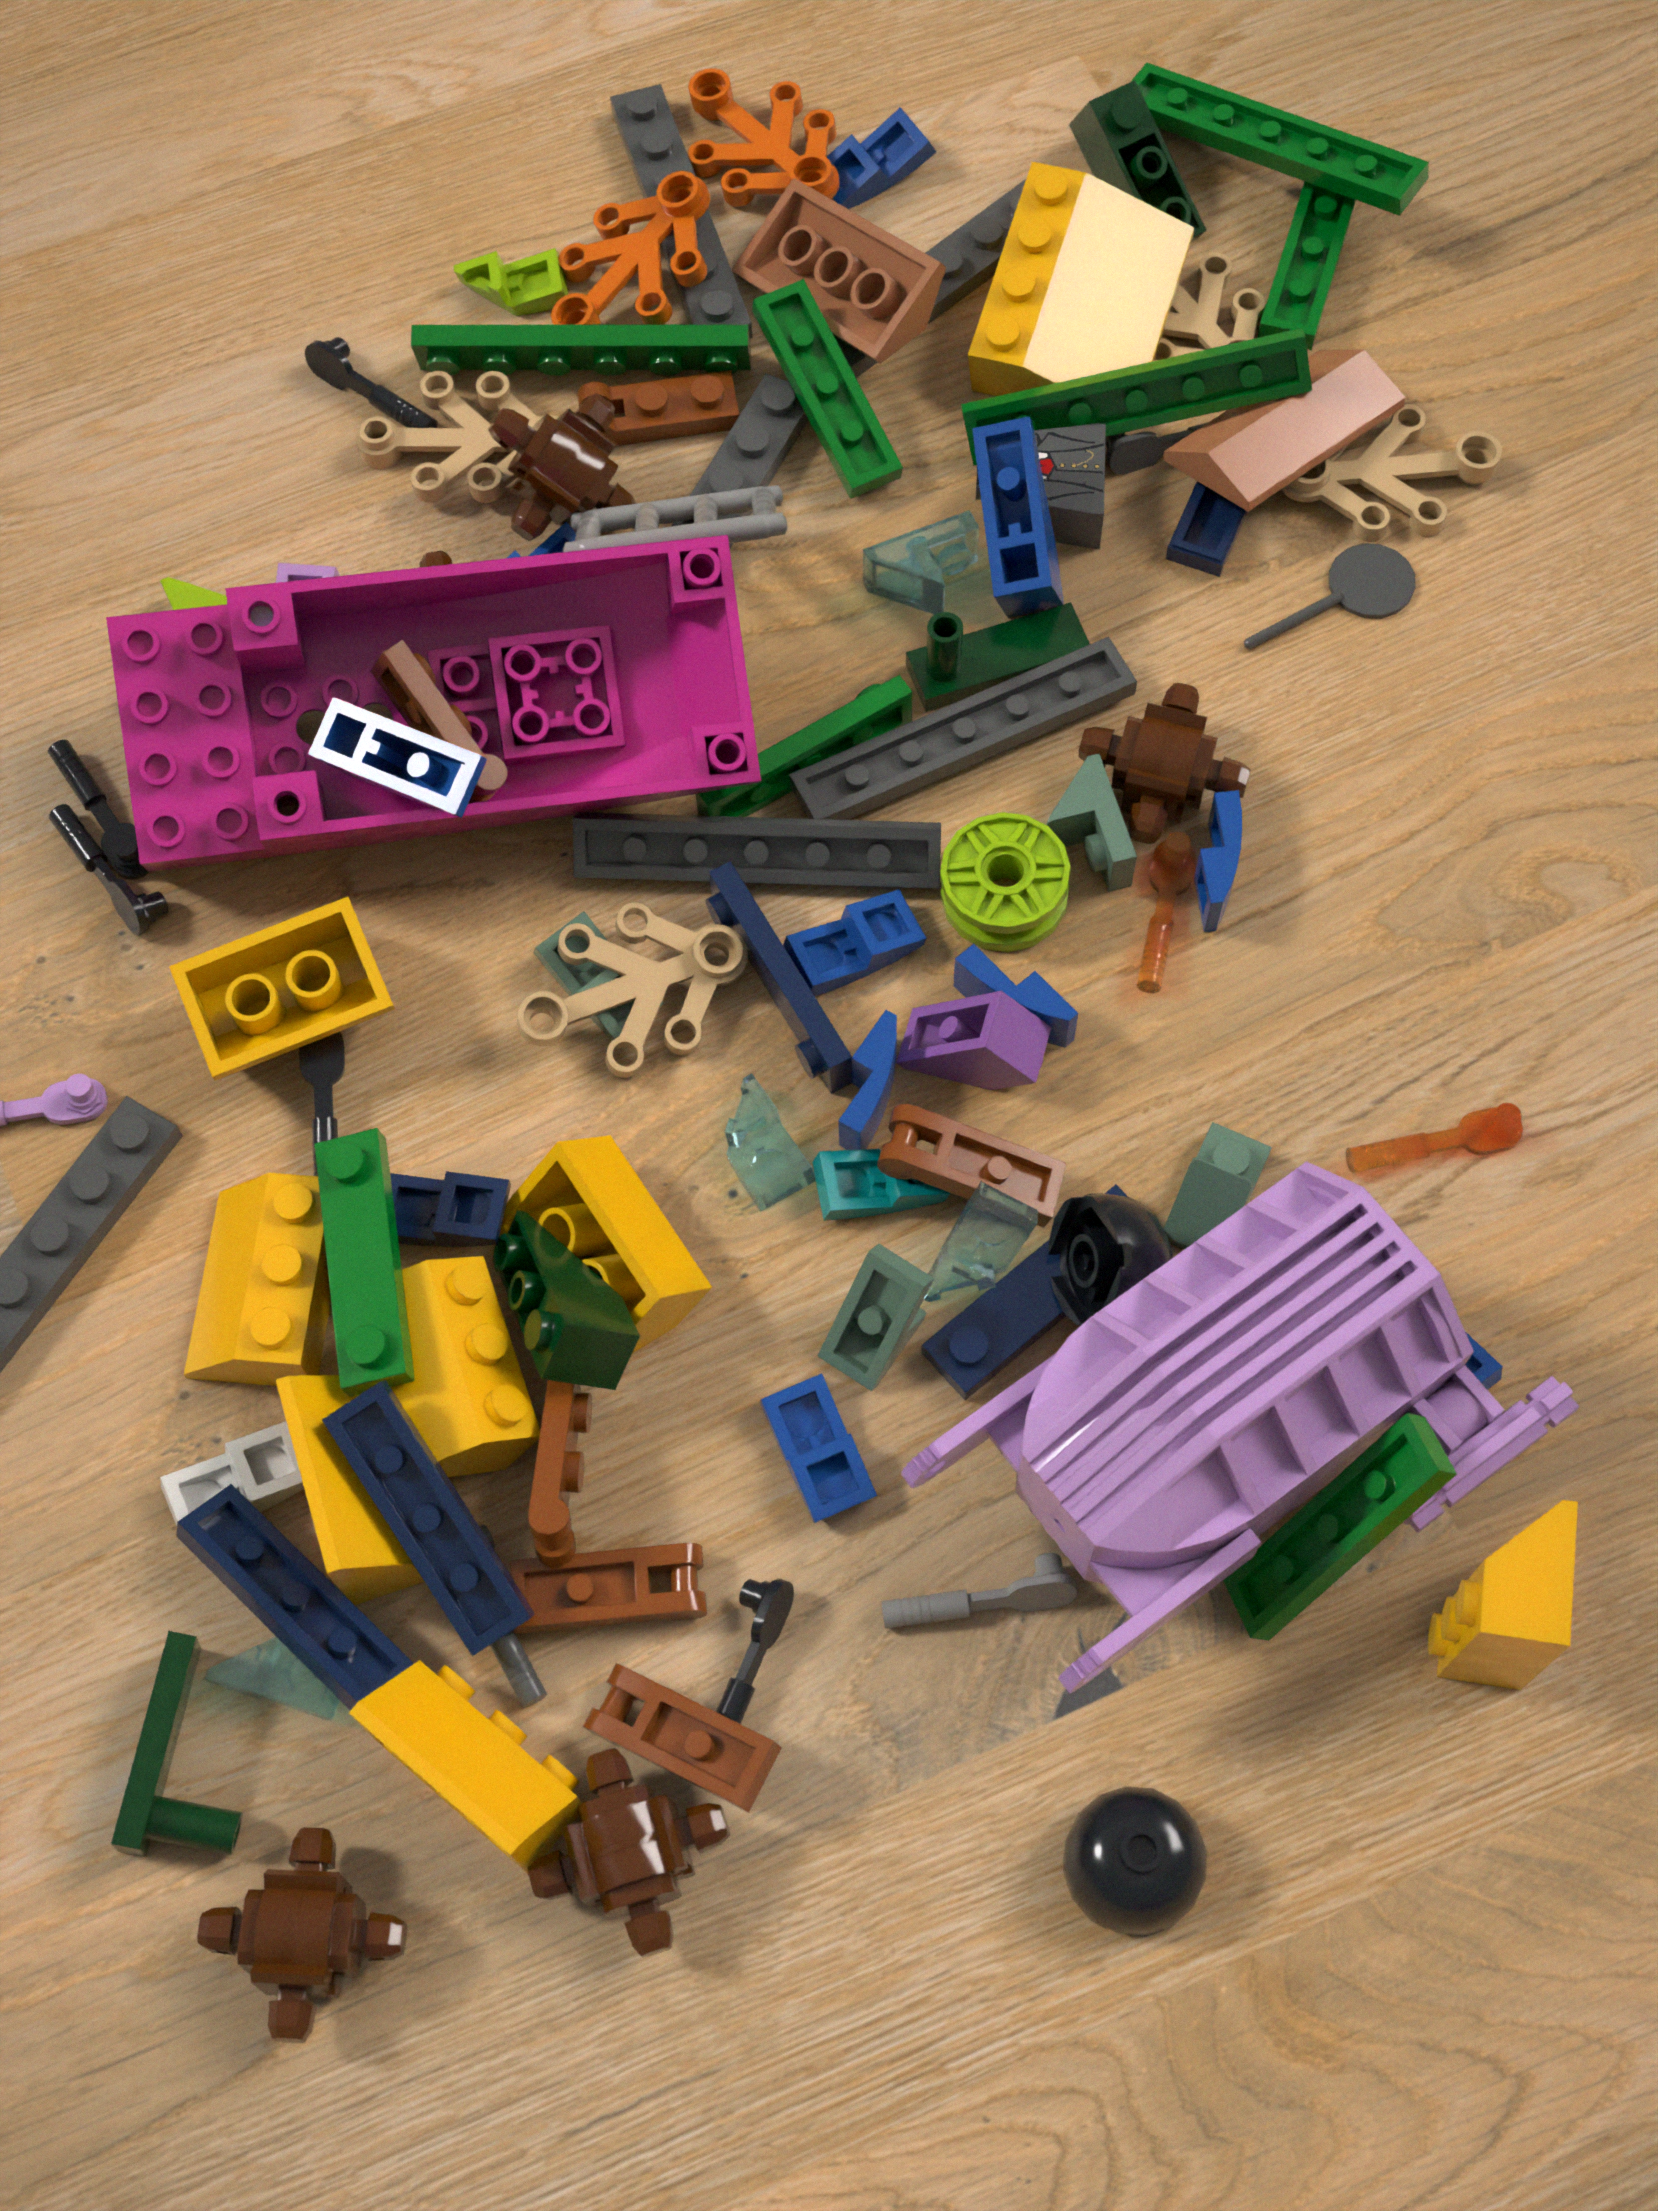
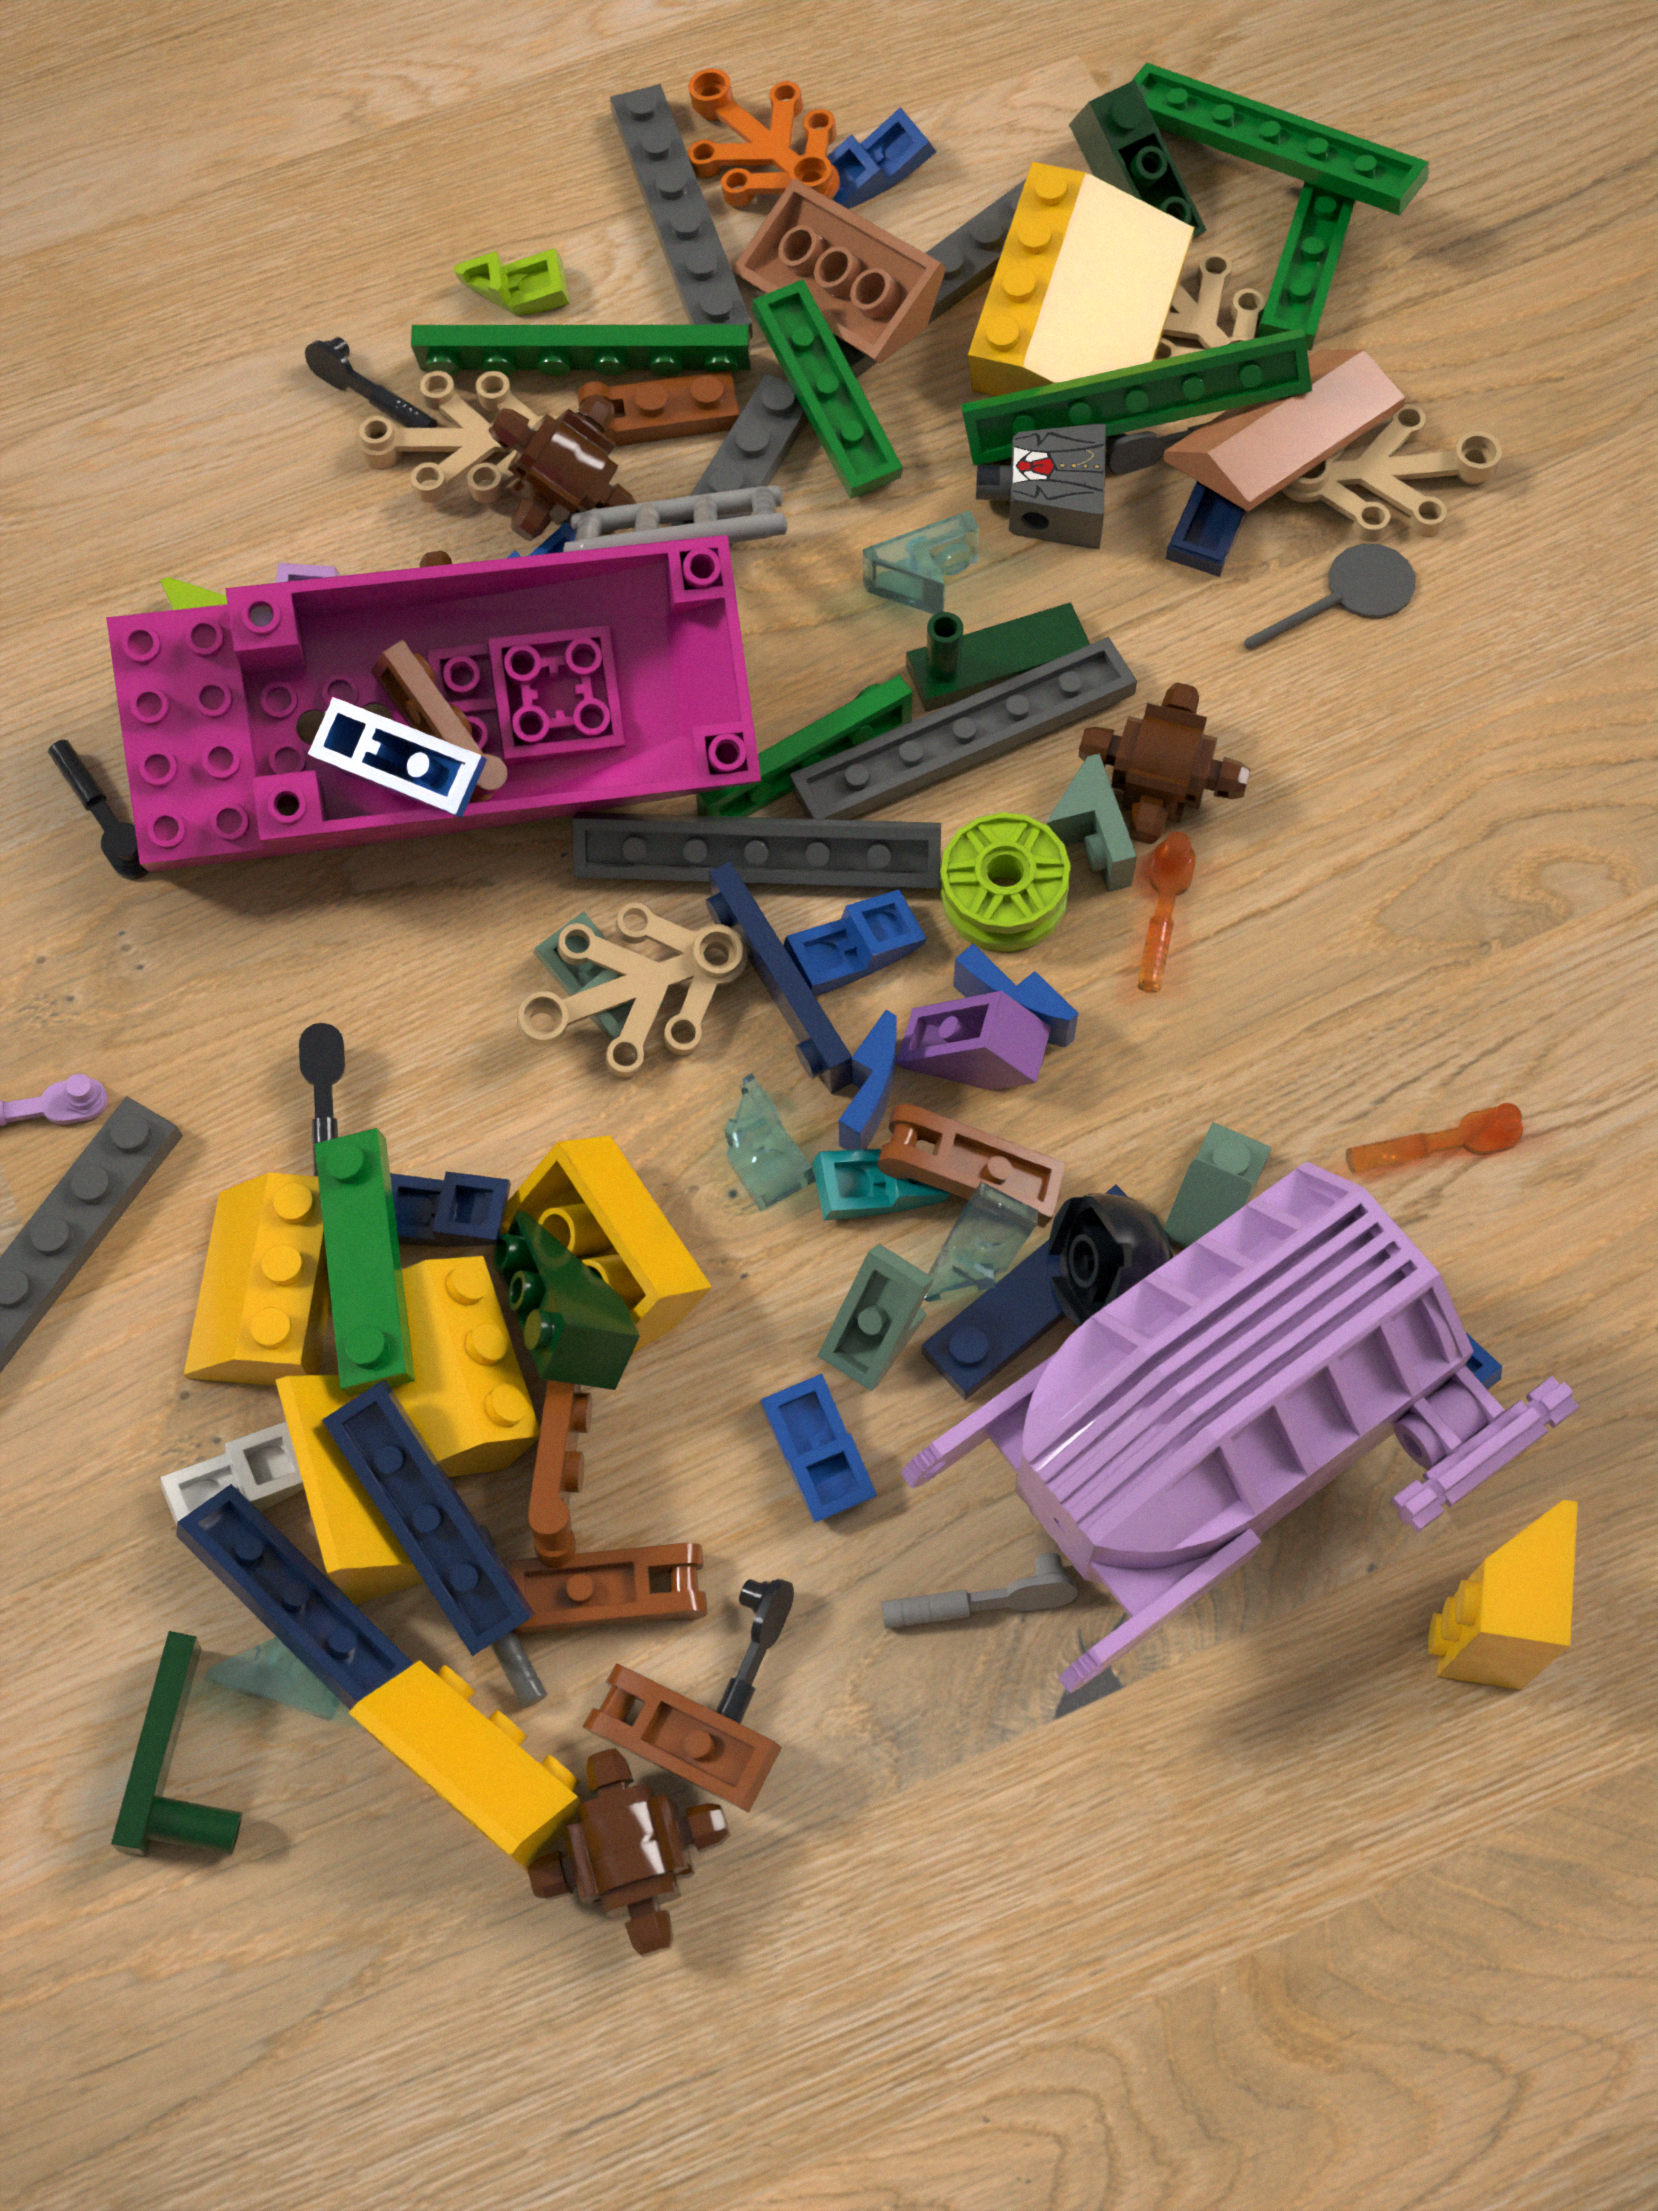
(133, 909): black piece -> none
(281, 988): yellow slope -> none
(302, 1934): reddish brown piece -> none
(678, 205): orange plant -> none
(1017, 518): blue slope -> none
(1135, 1861): black cylinder -> none
(1219, 864): blue slope -> none
(1339, 1526): green plate -> none

